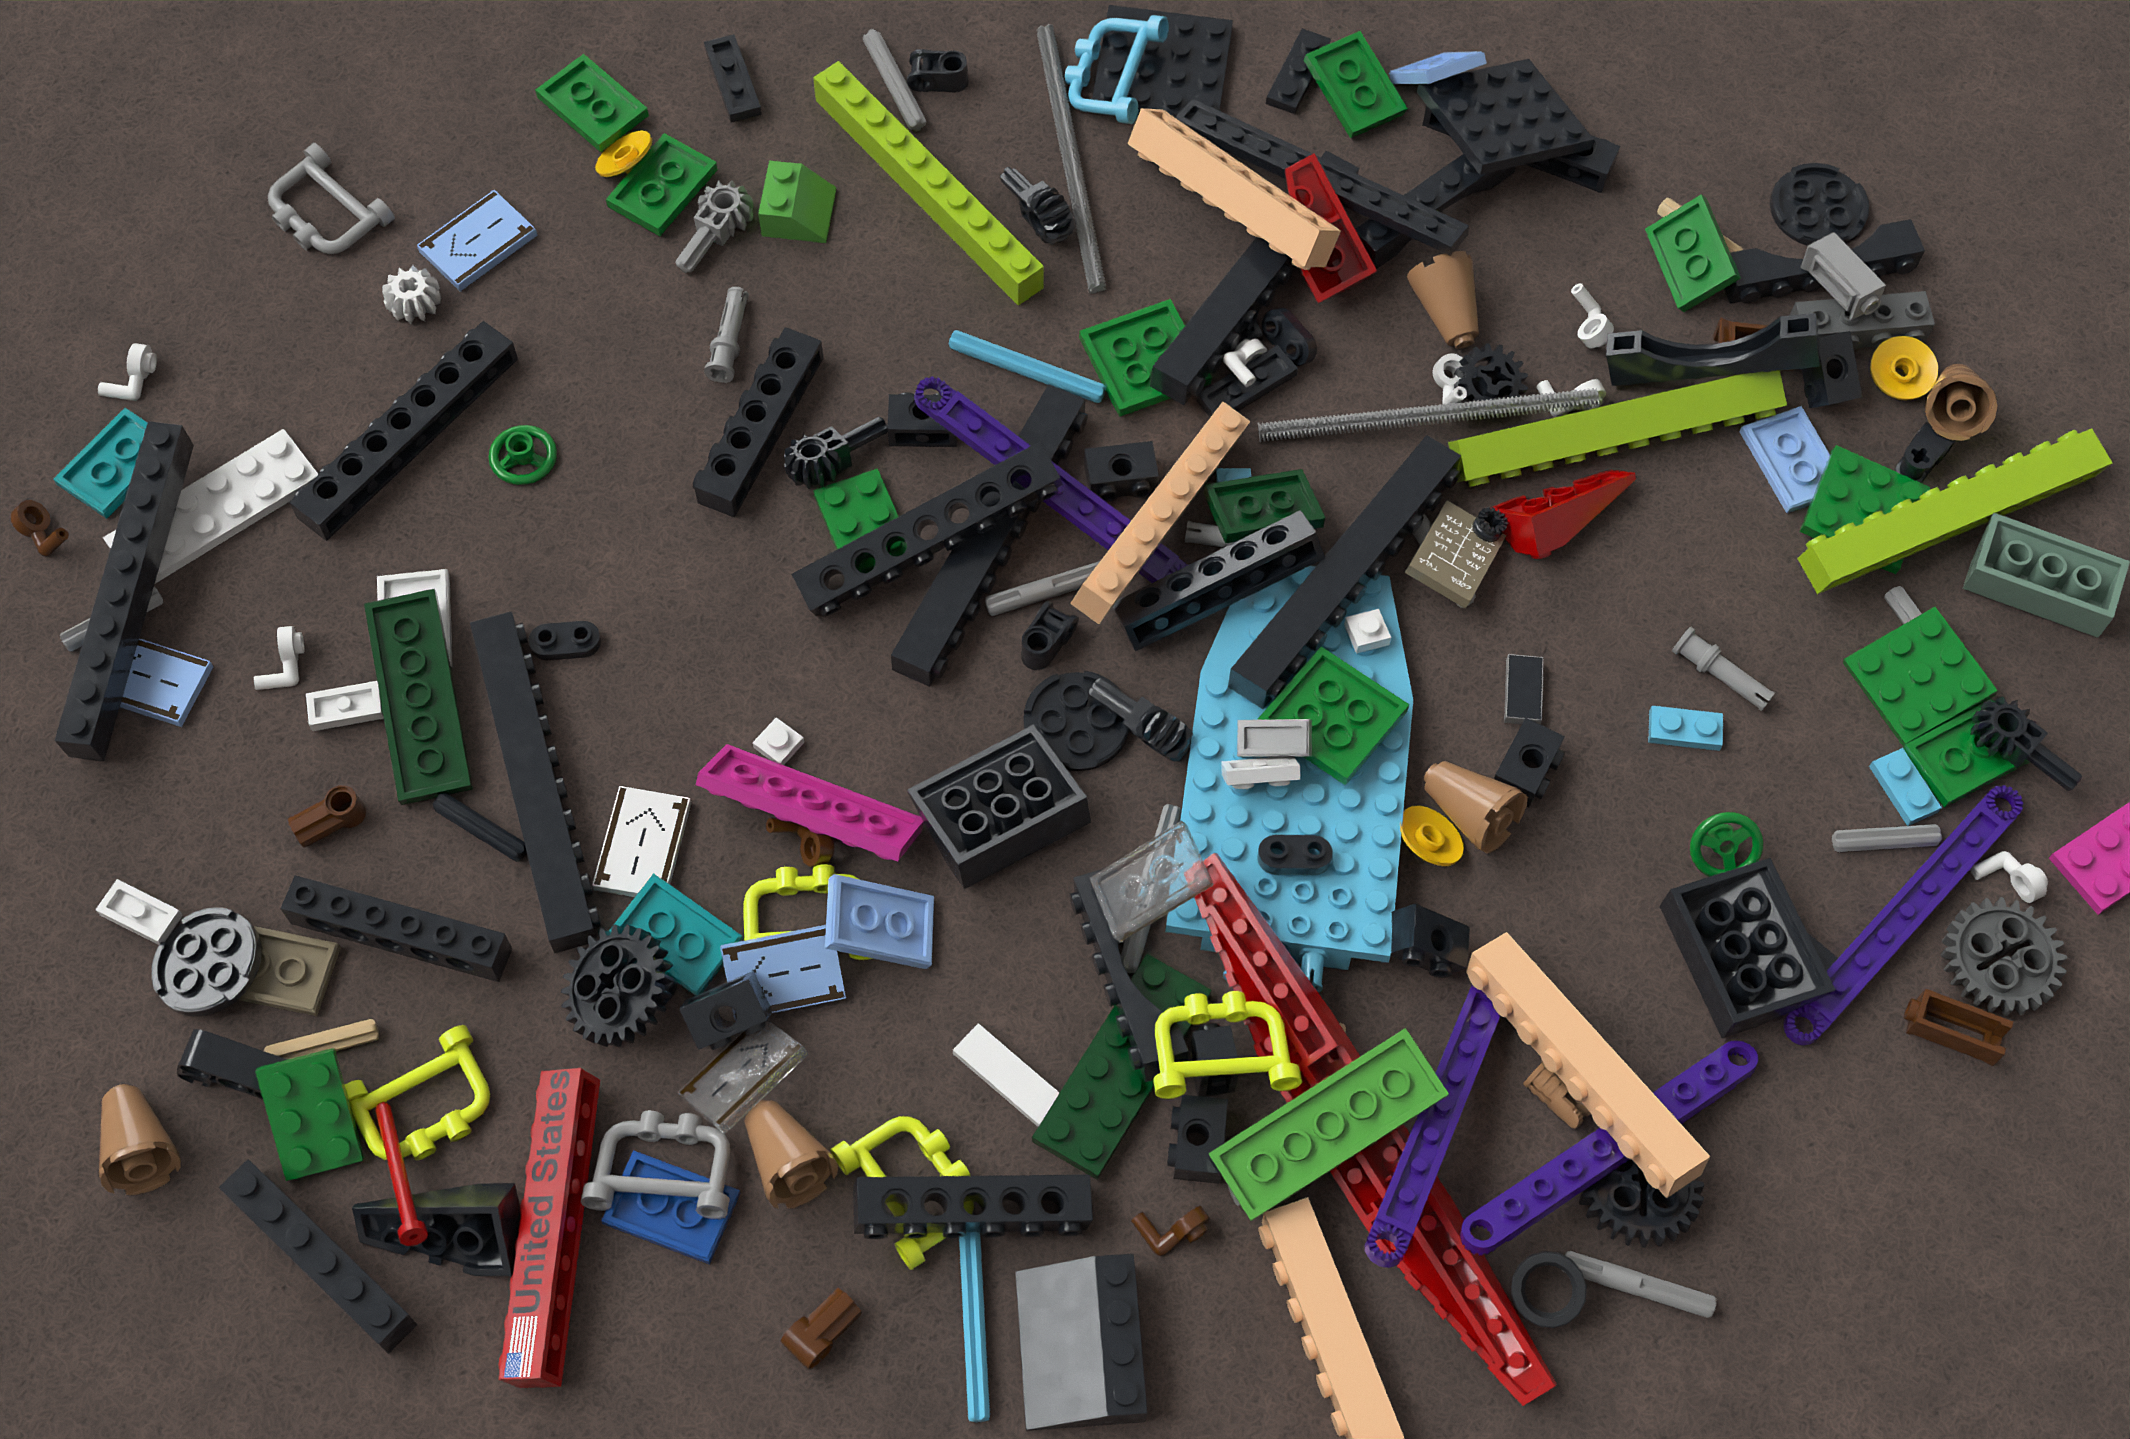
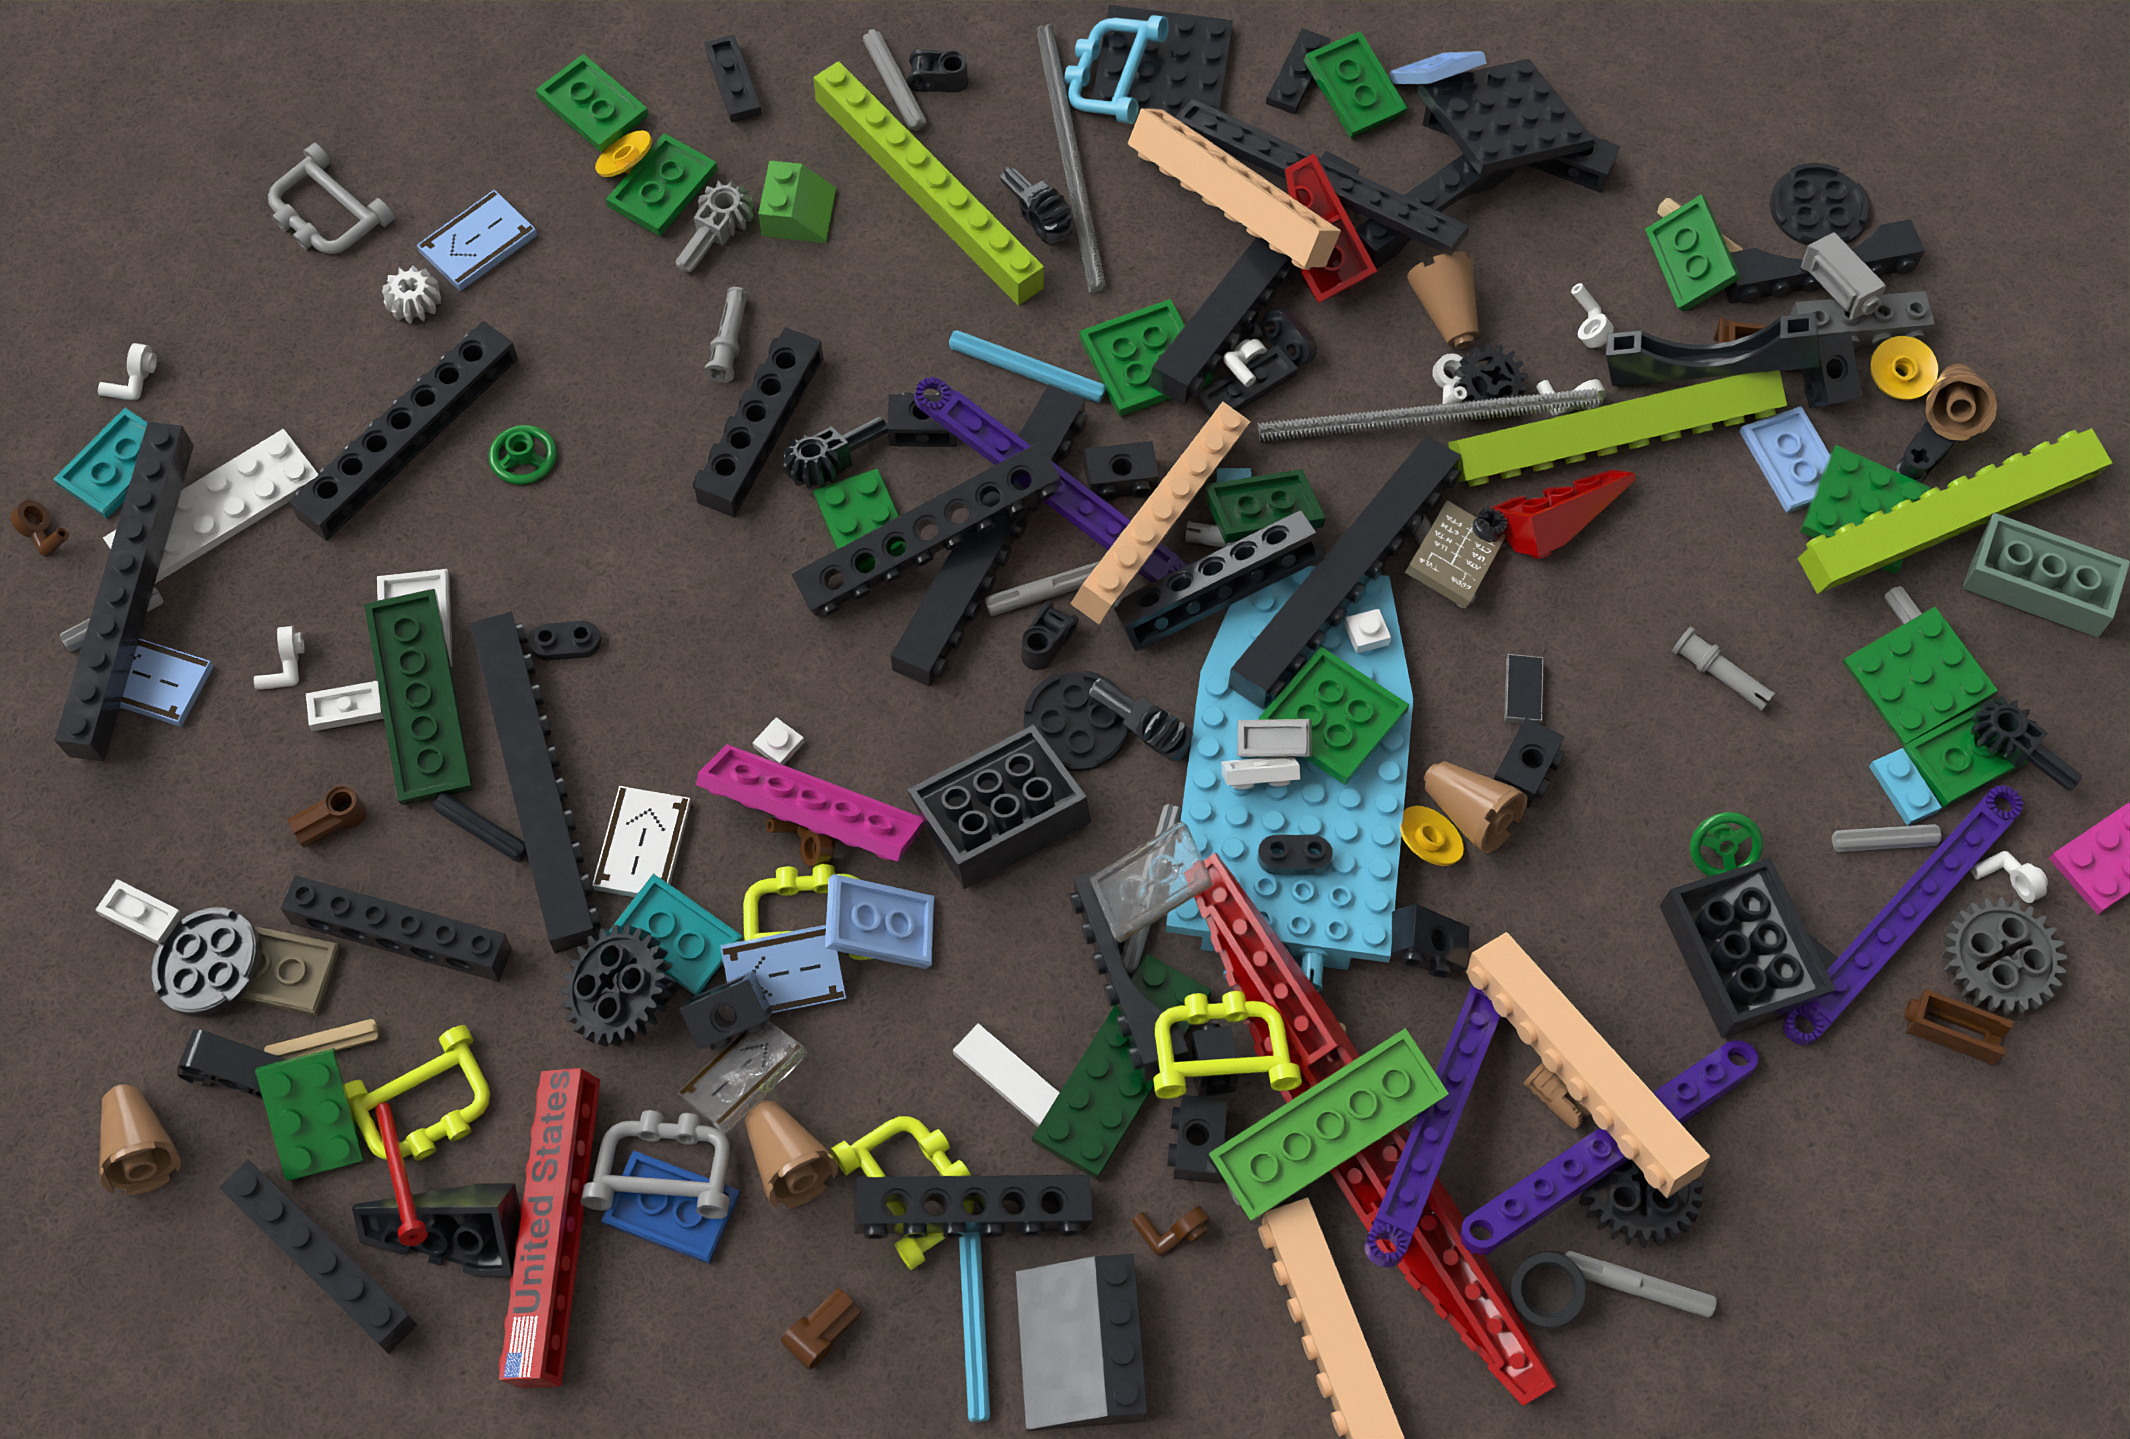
(1685, 728): medium azure plate -> none

